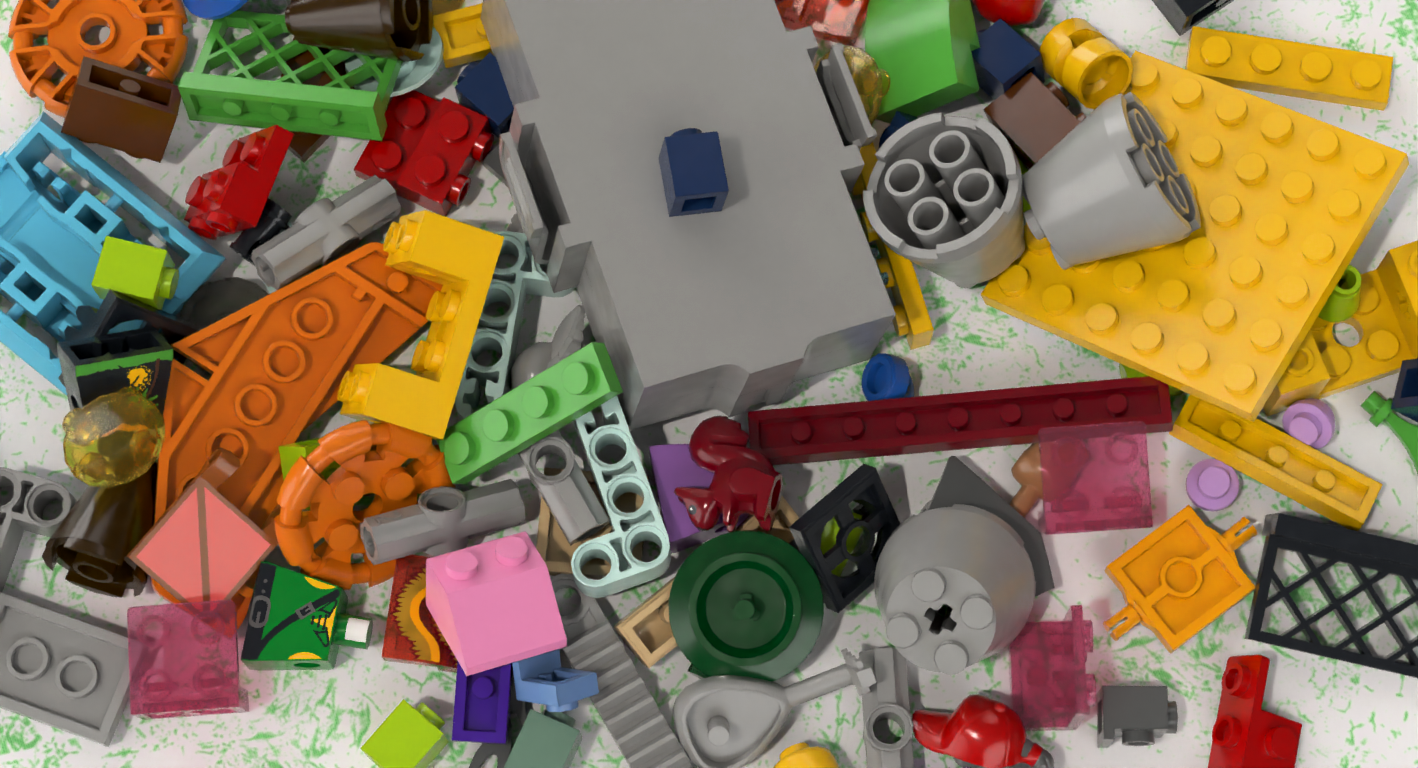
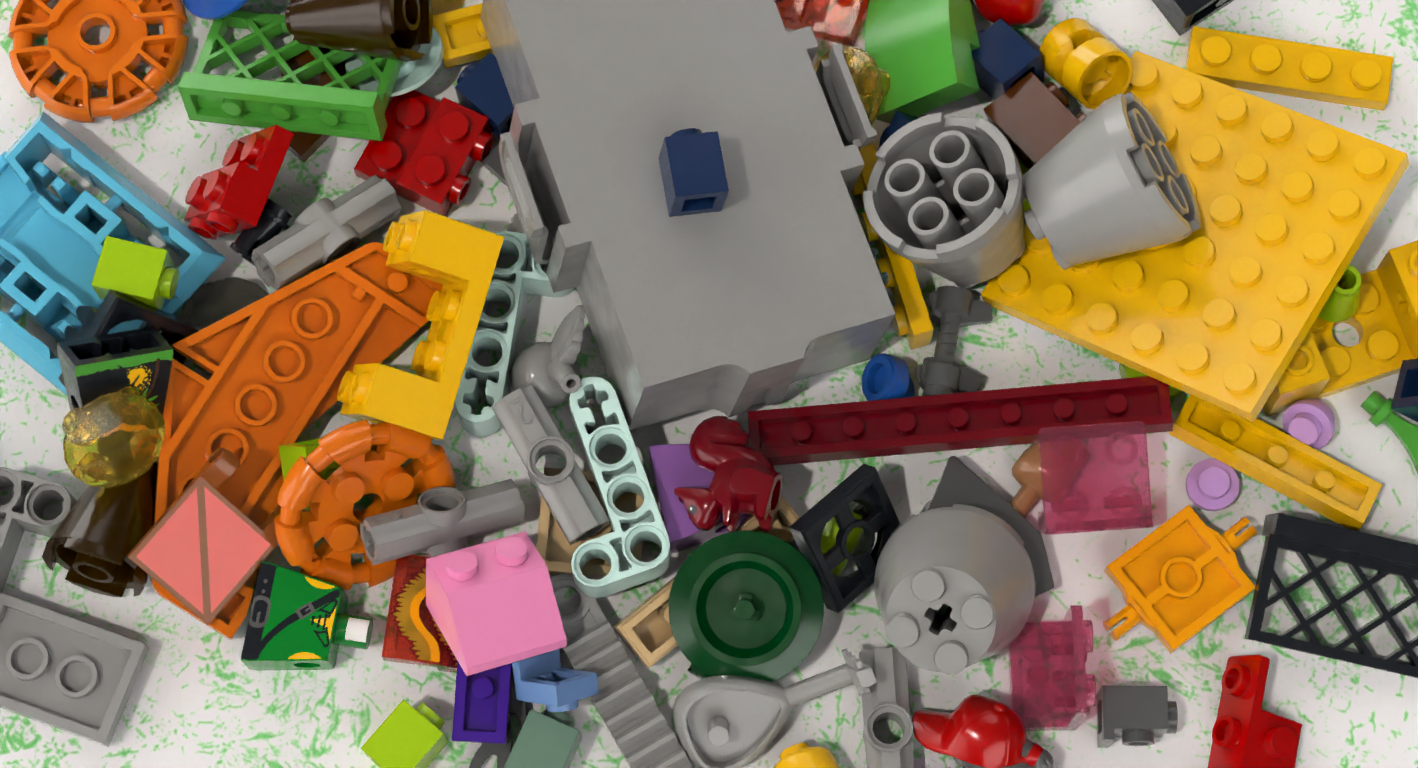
(122, 110): reddish brown brick -> none
(184, 660): clear pink bracket -> none
(529, 413): bright green plate -> none
(950, 310): none -> dark grey piece

